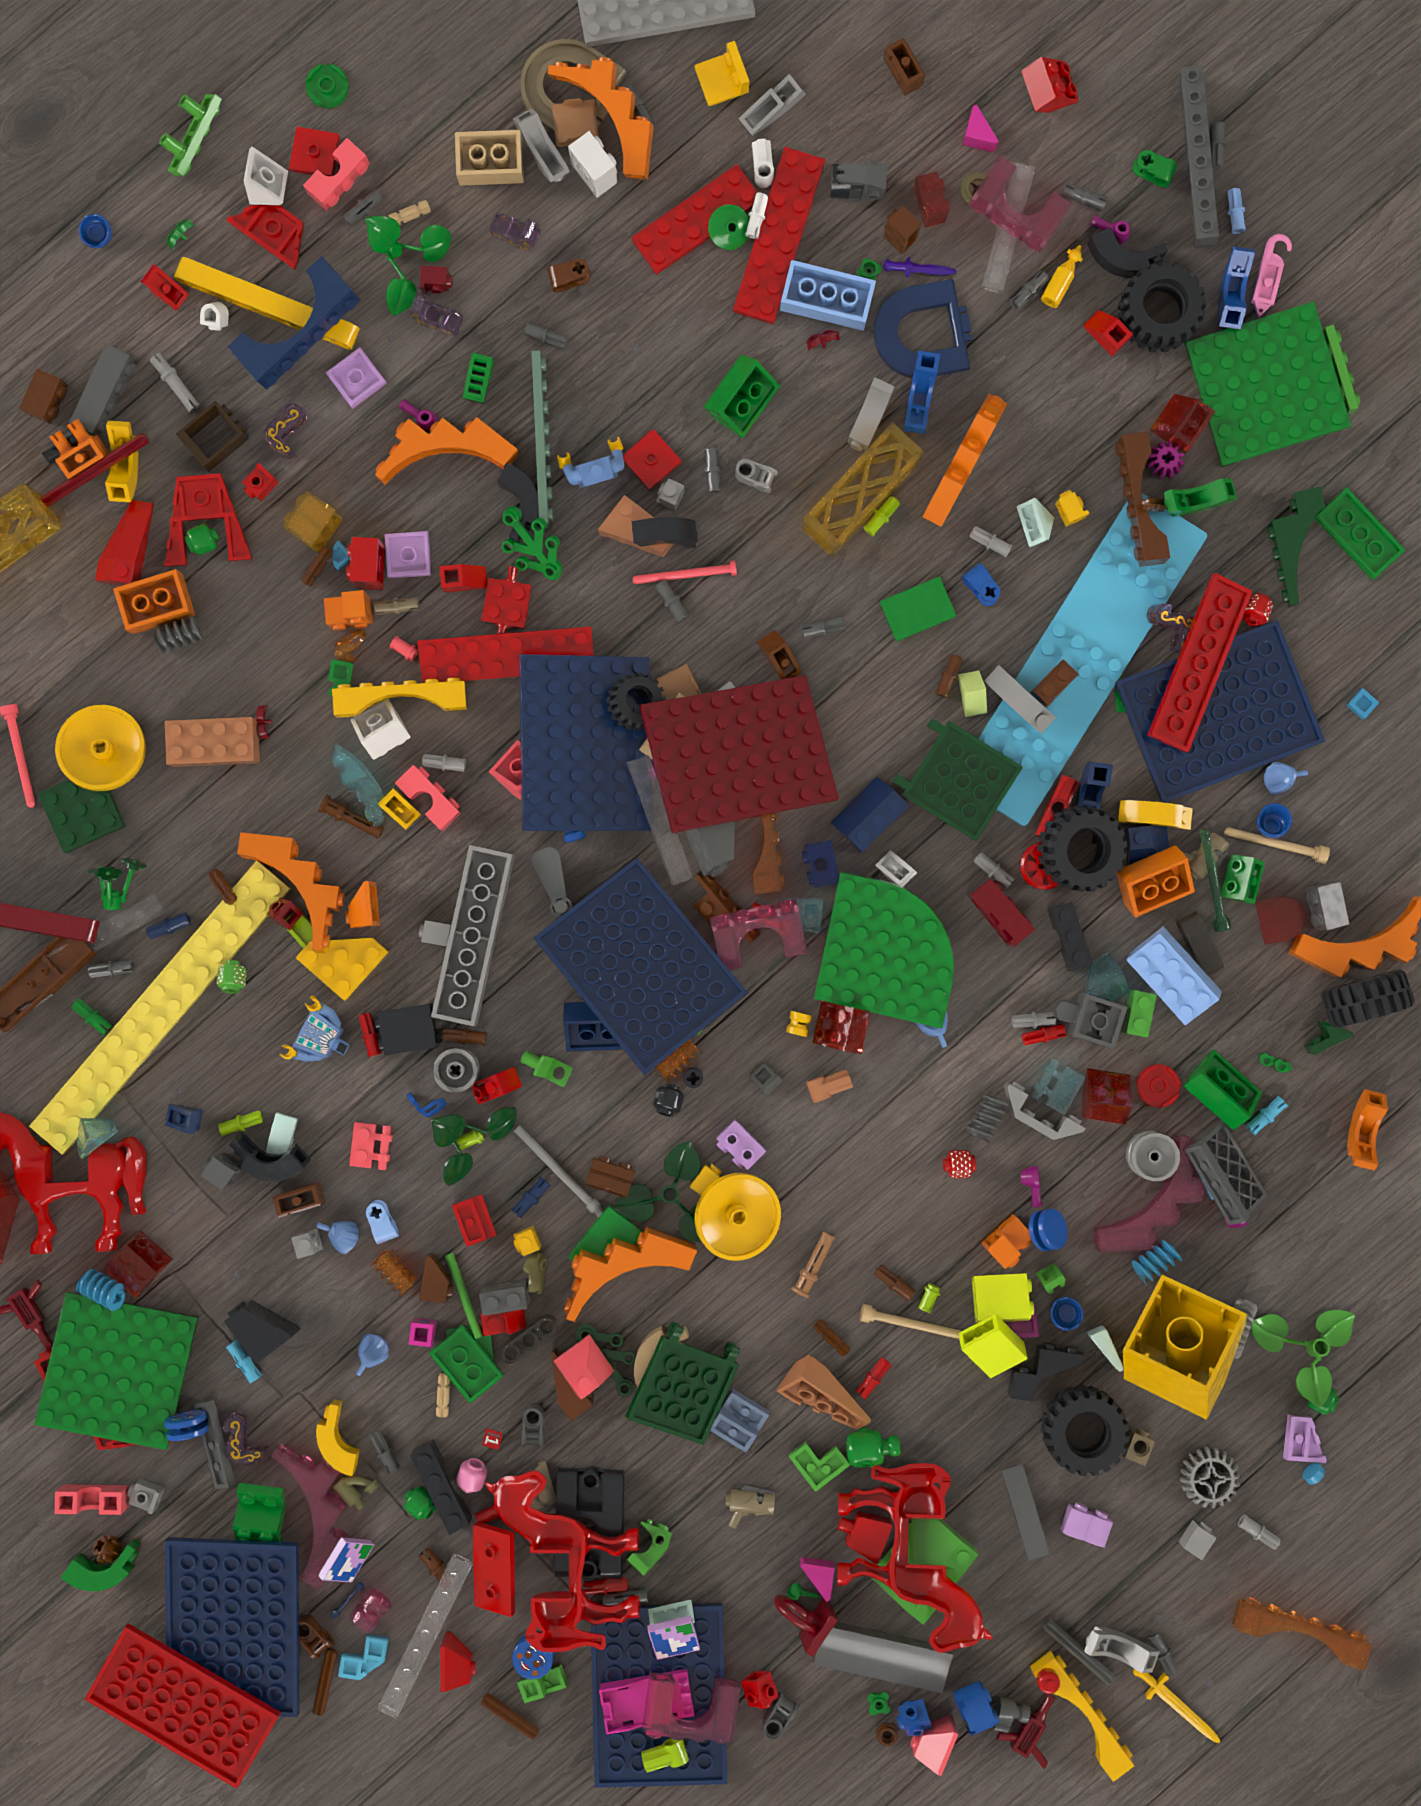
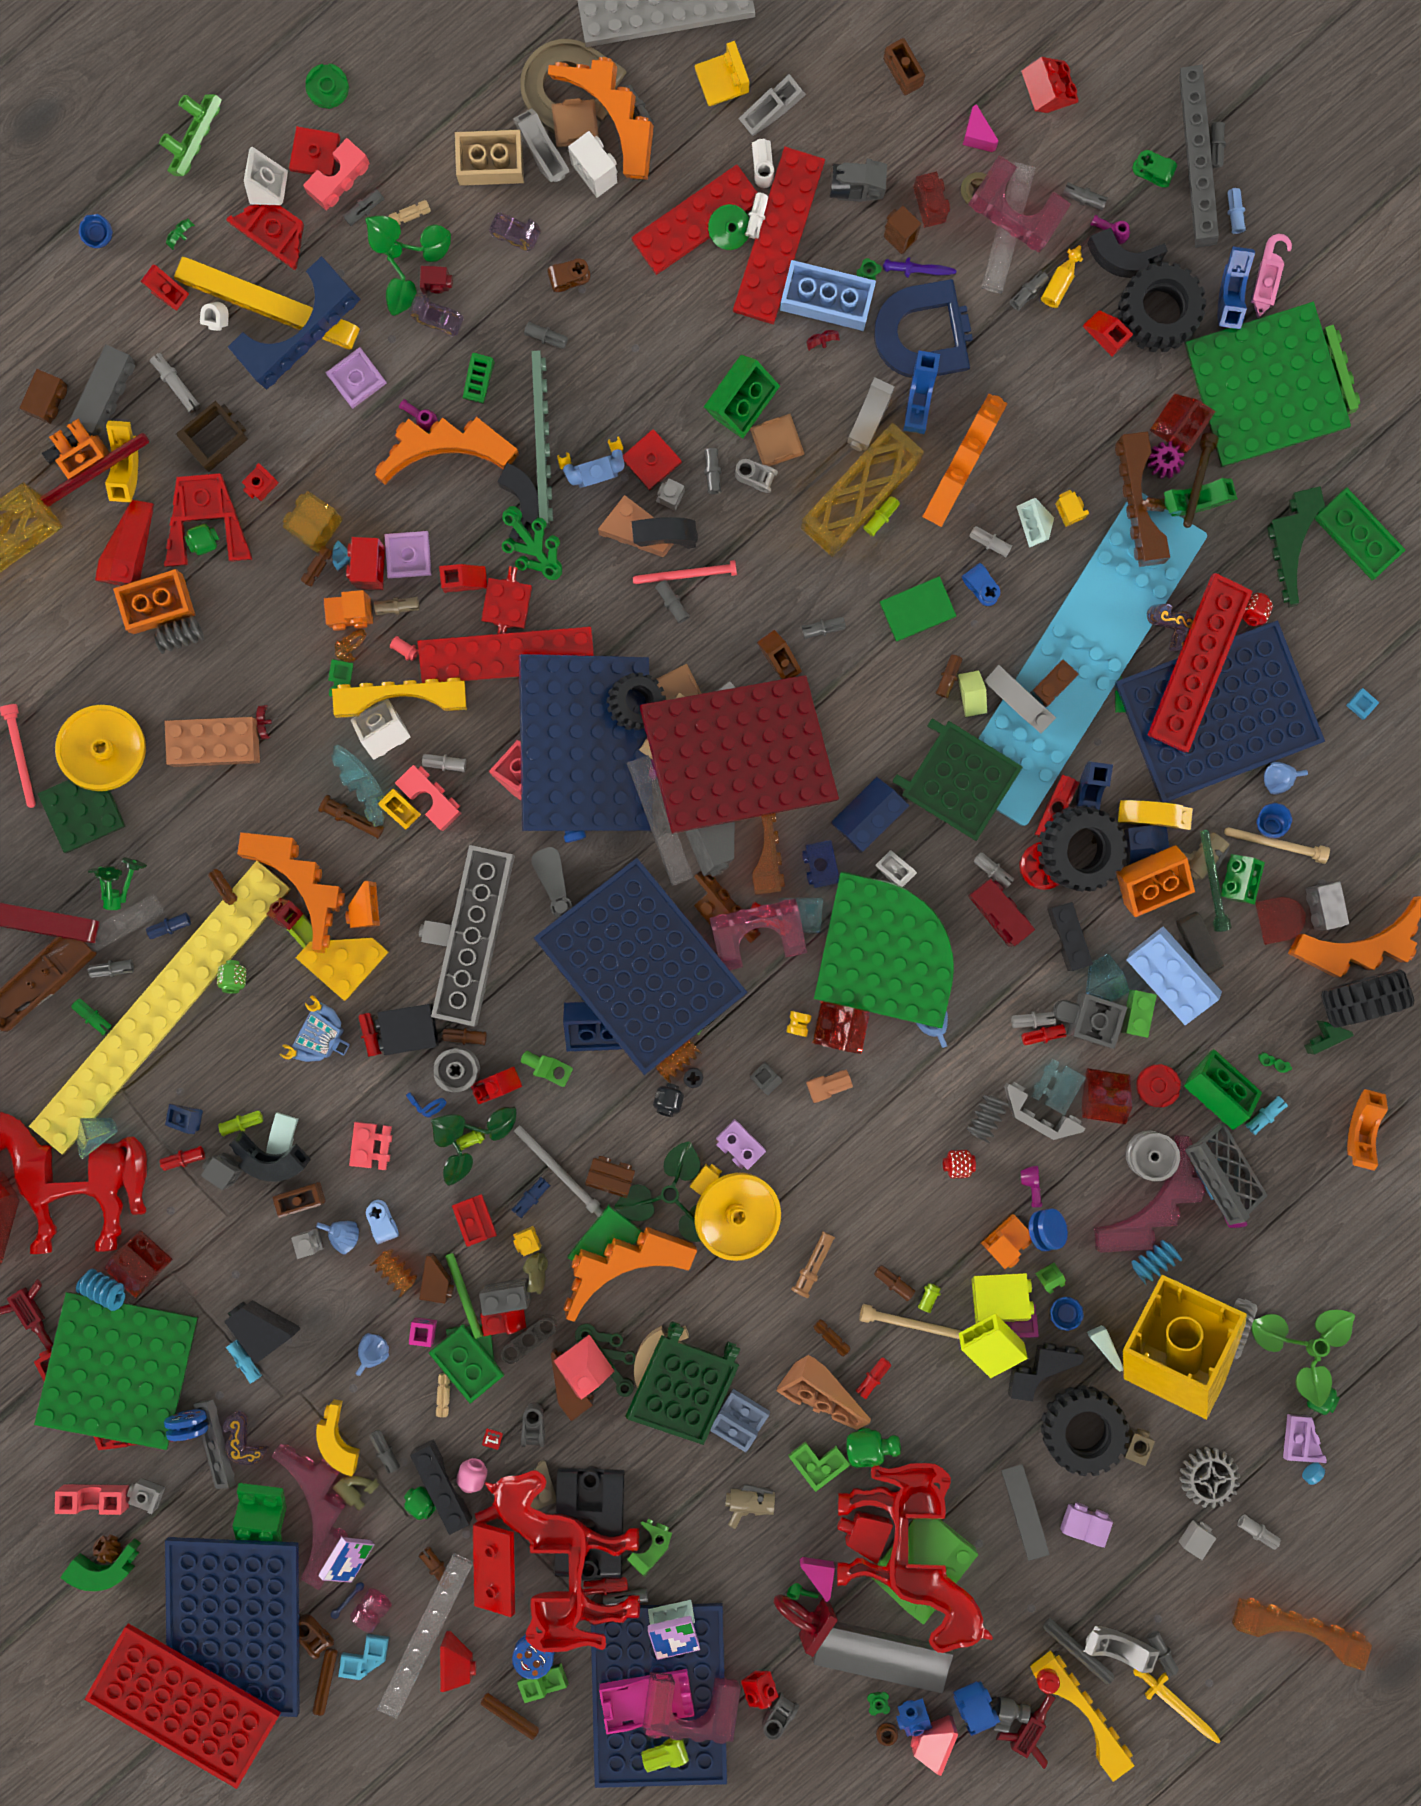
(182, 1158): none -> red axle
(283, 427): animal -> none
(777, 440): none -> medium nougat piece
(1207, 443): none -> dark brown piece

